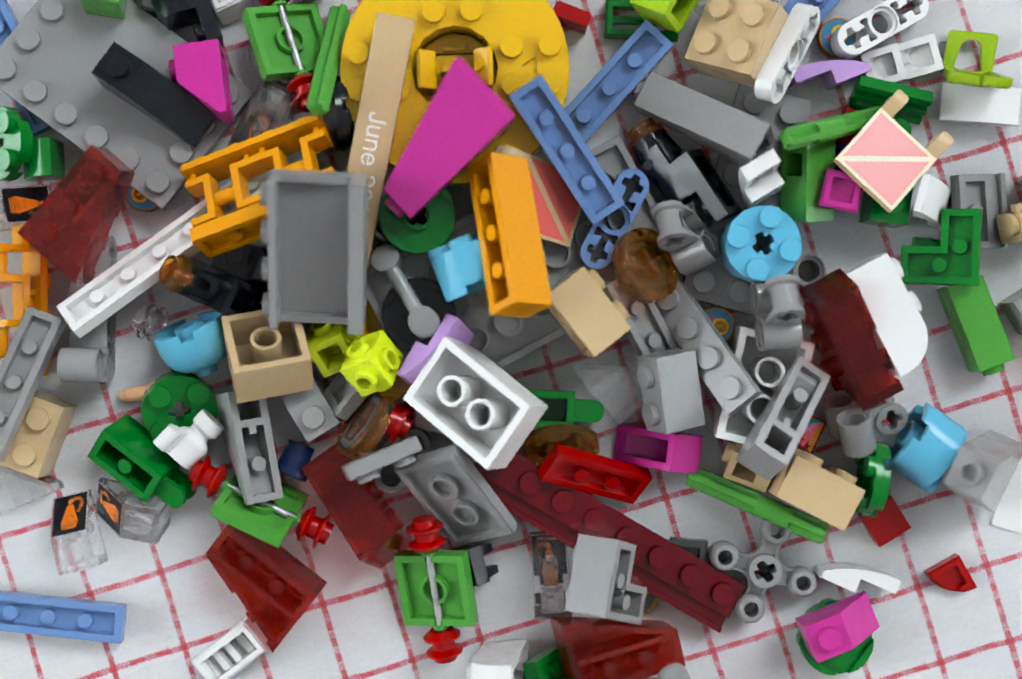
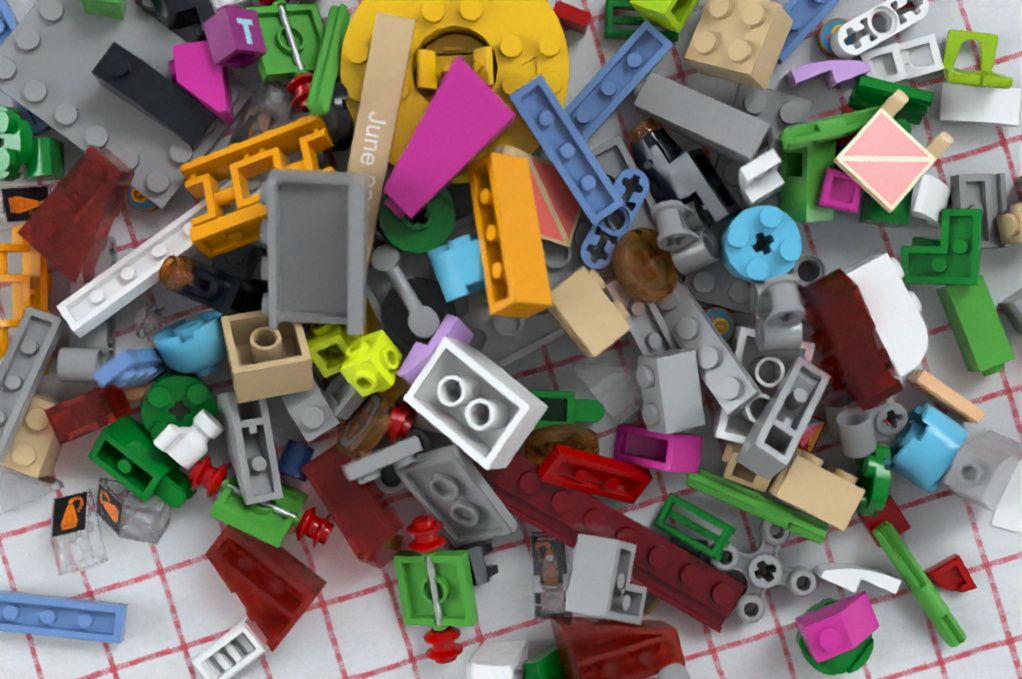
(87, 412): none -> clear red brick
(131, 367): none -> medium blue plate
(235, 37): none -> magenta brick
(721, 541): none -> green tile
(787, 53): white beam -> none
(919, 584): none -> bright green axle
(945, 396): none -> light nougat tile

